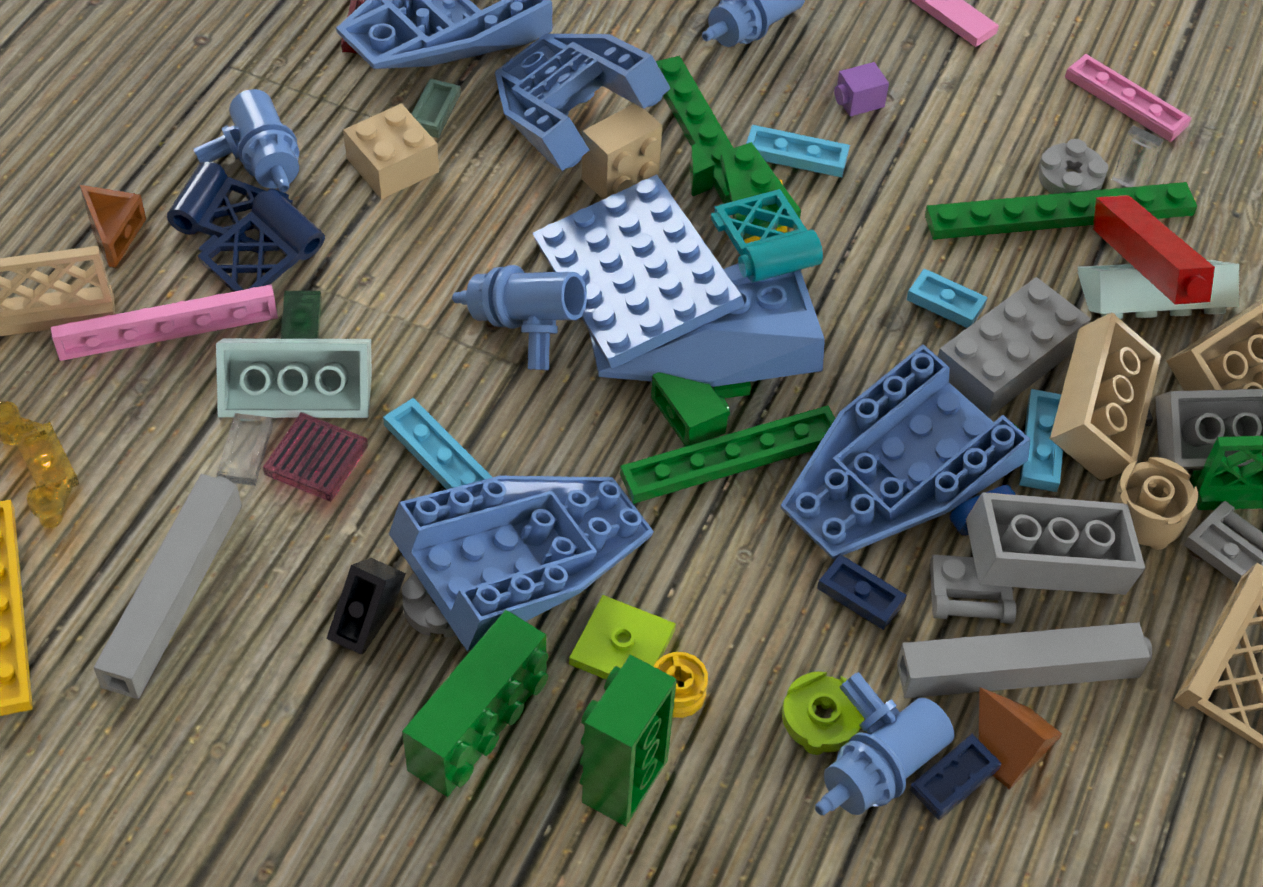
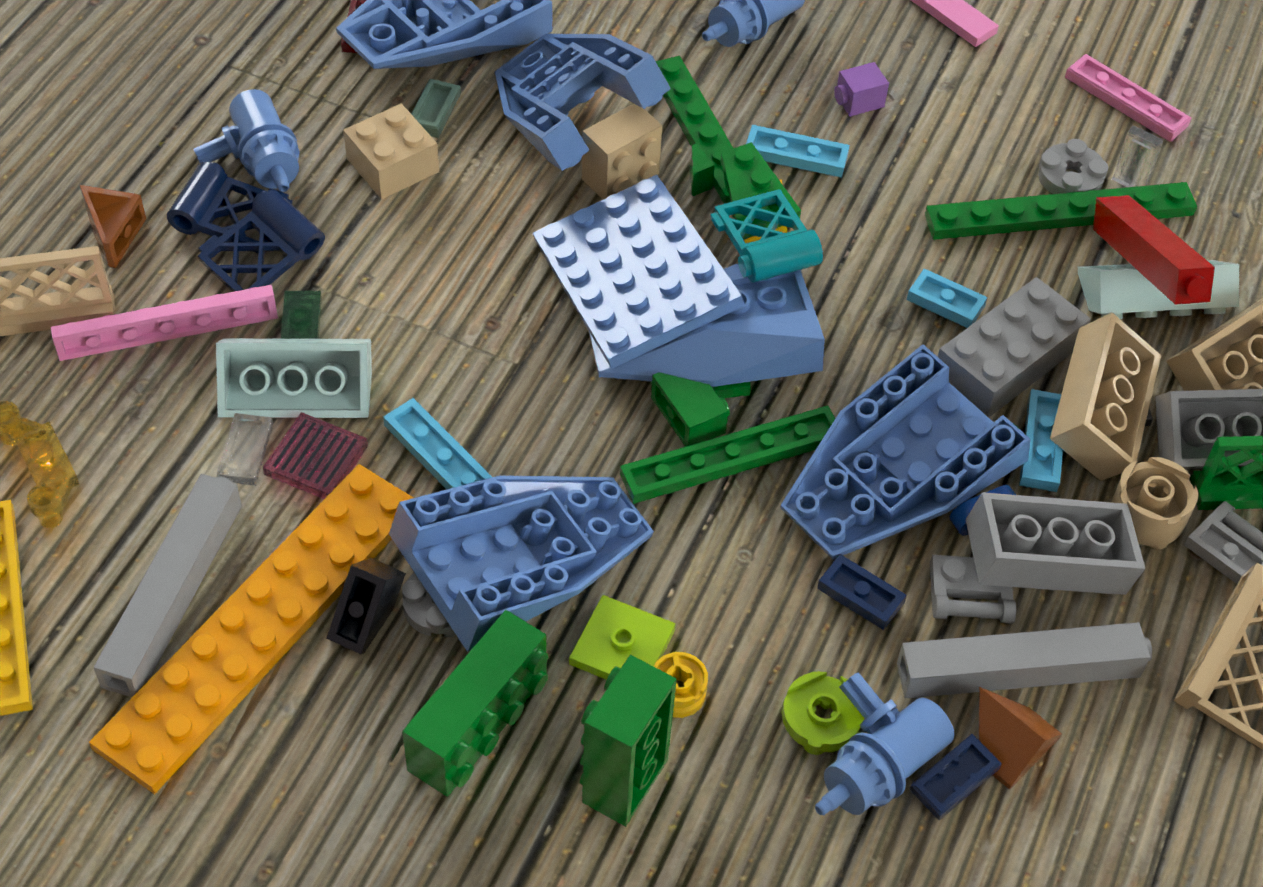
(249, 632): none -> light orange plate
(526, 300): medium blue piece -> none

